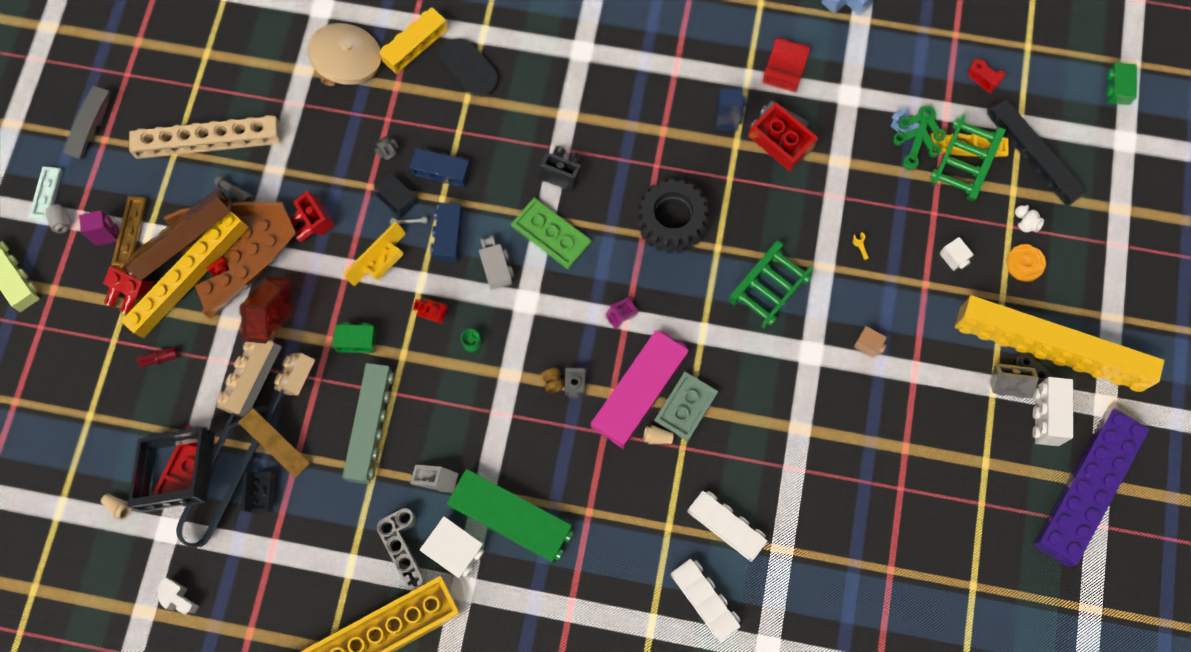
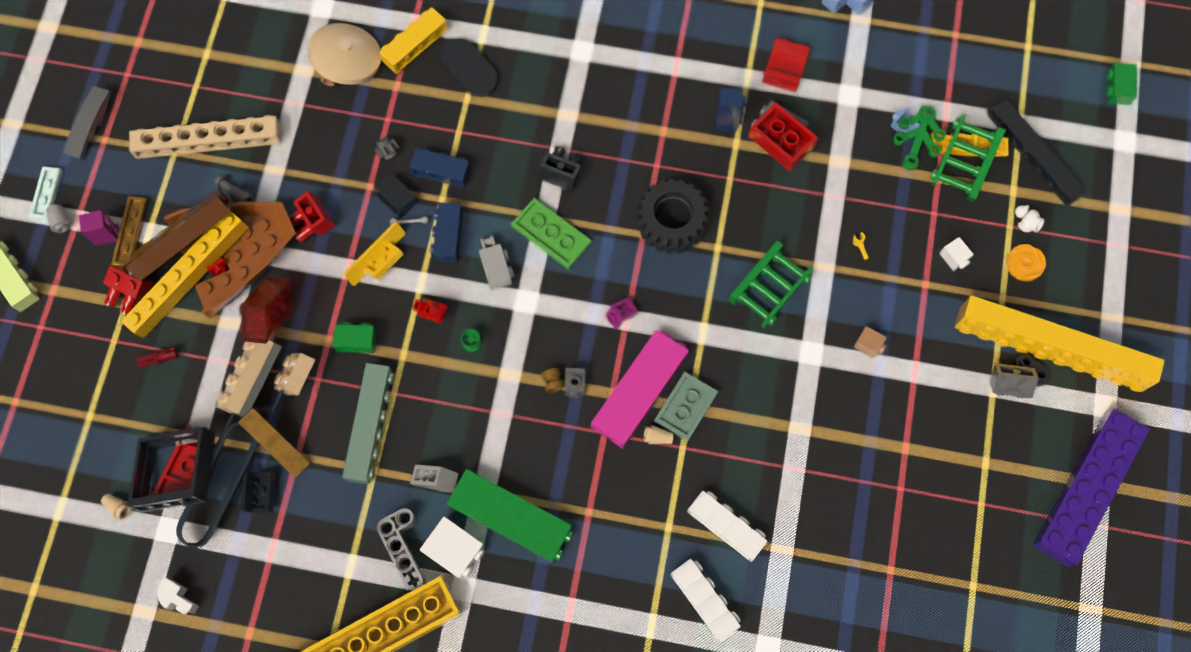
(985, 76): red leg -> none
(1053, 411): white brick -> none

